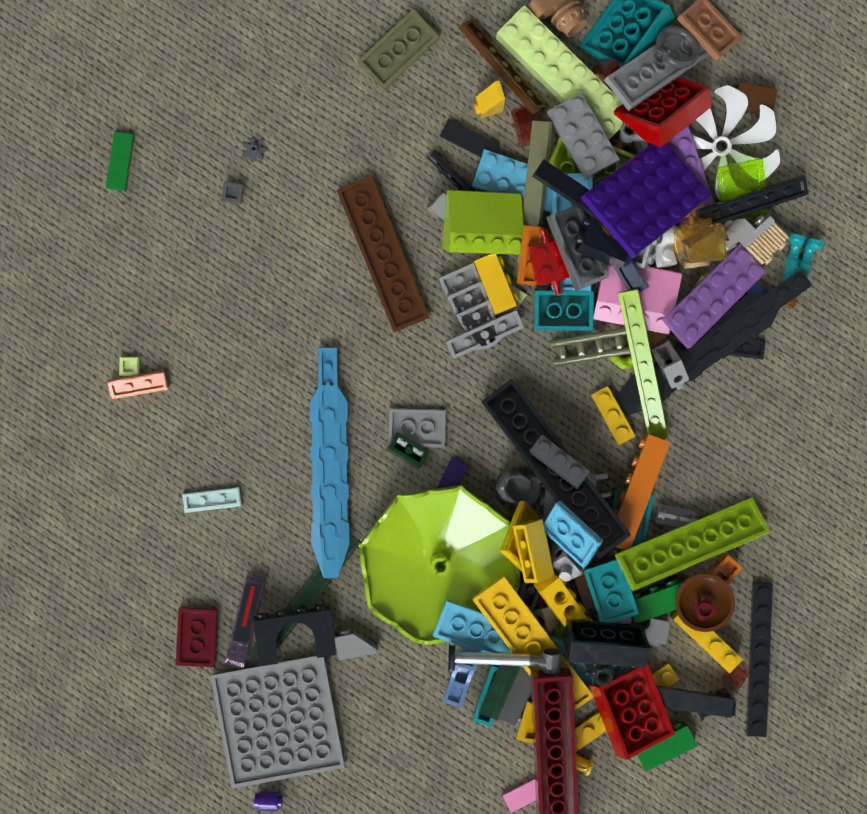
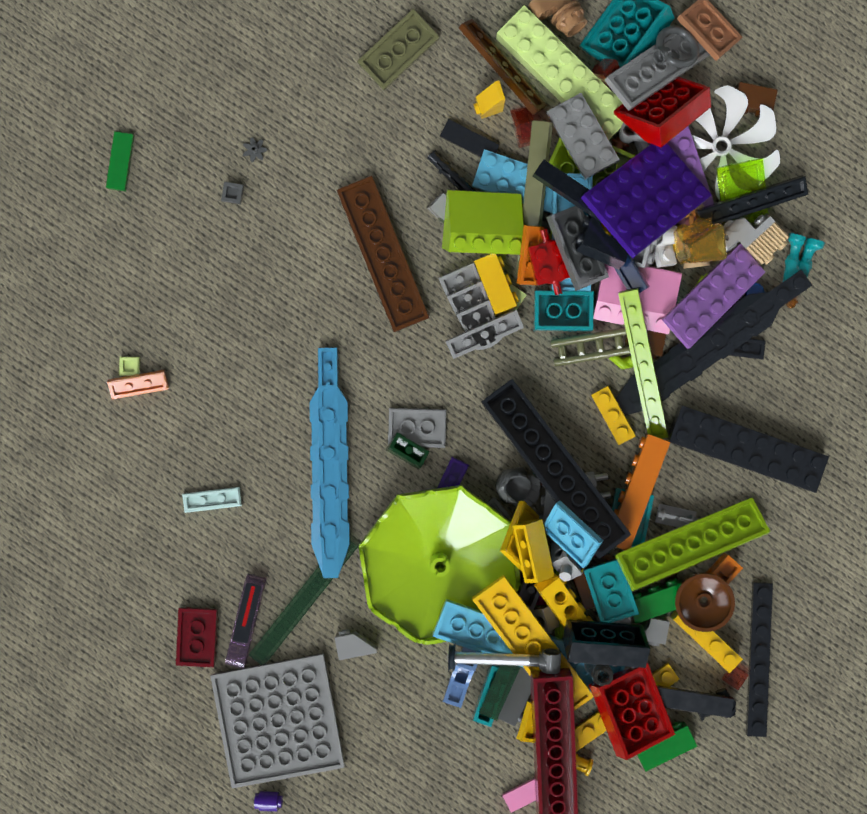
(269, 625): black arch -> none
(559, 462): dark grey brick -> none
(673, 373): light grey torso -> none
(710, 611): dark red plate -> none
(747, 448): none -> black brick

